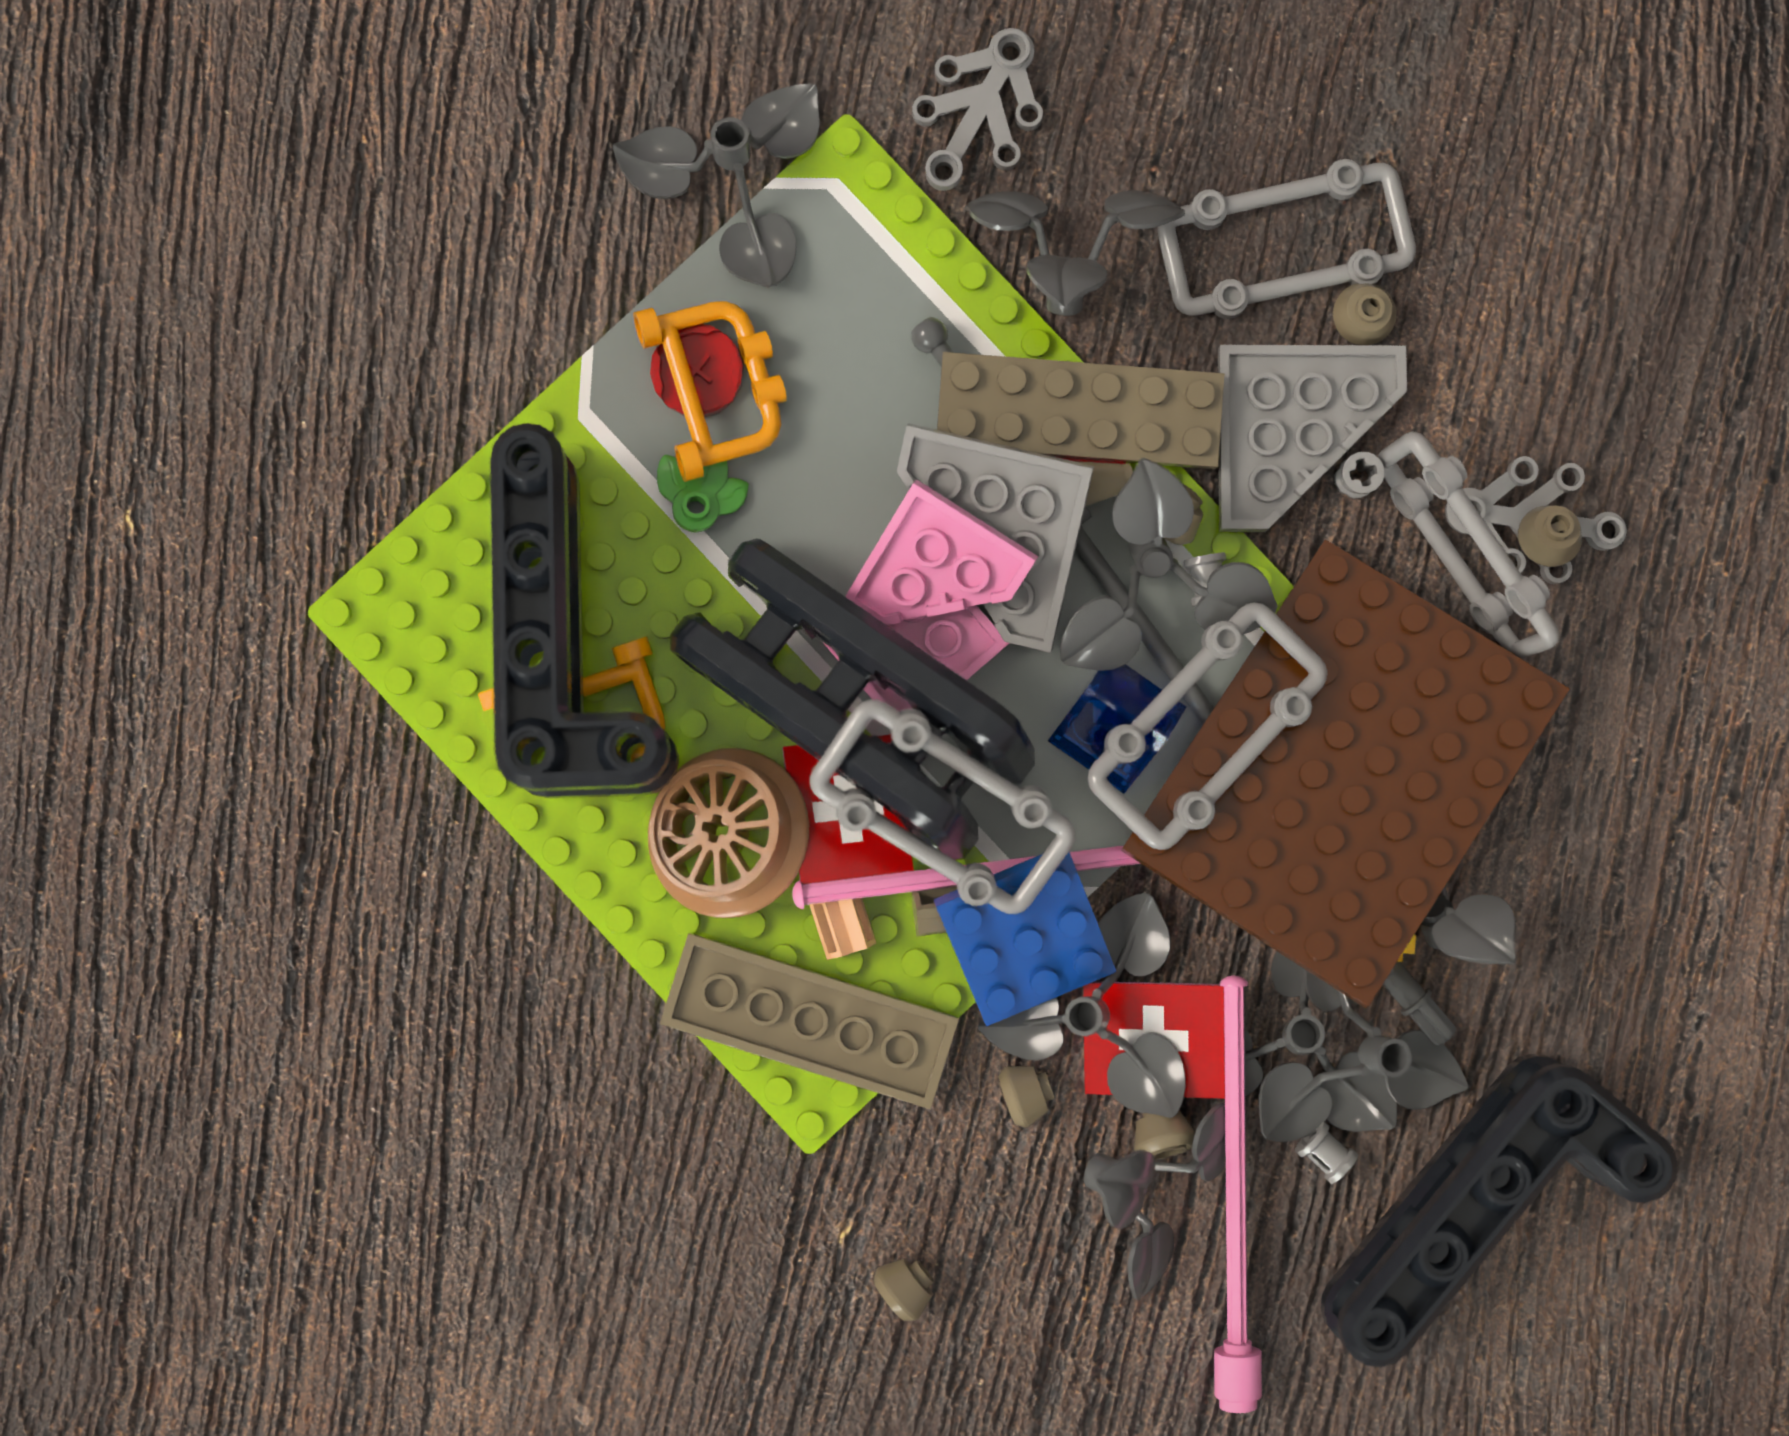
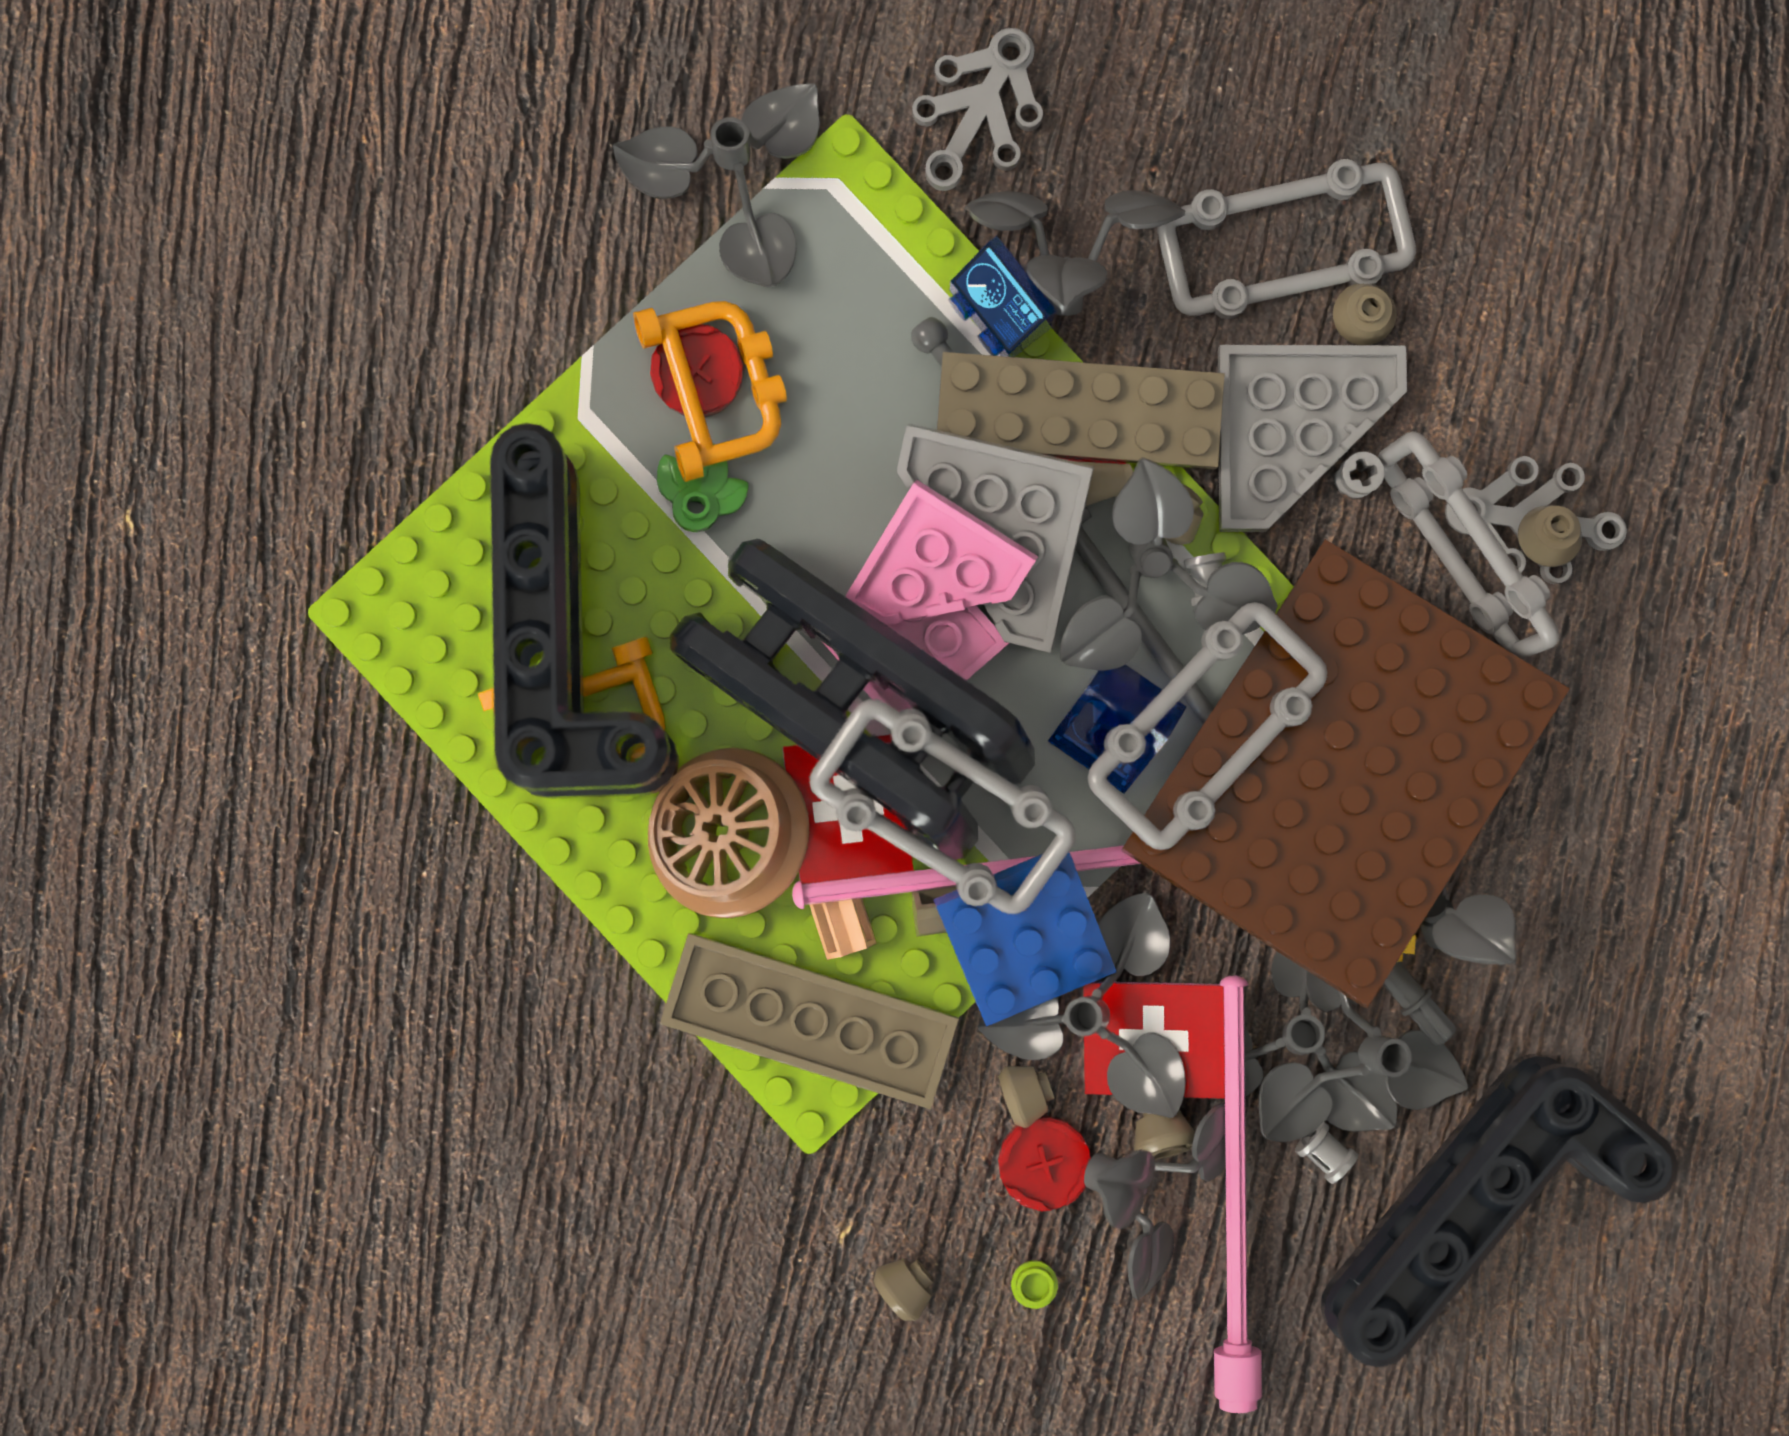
(1001, 301): none -> slope
(1034, 1284): none -> lime plate
(1044, 1164): none -> red tile

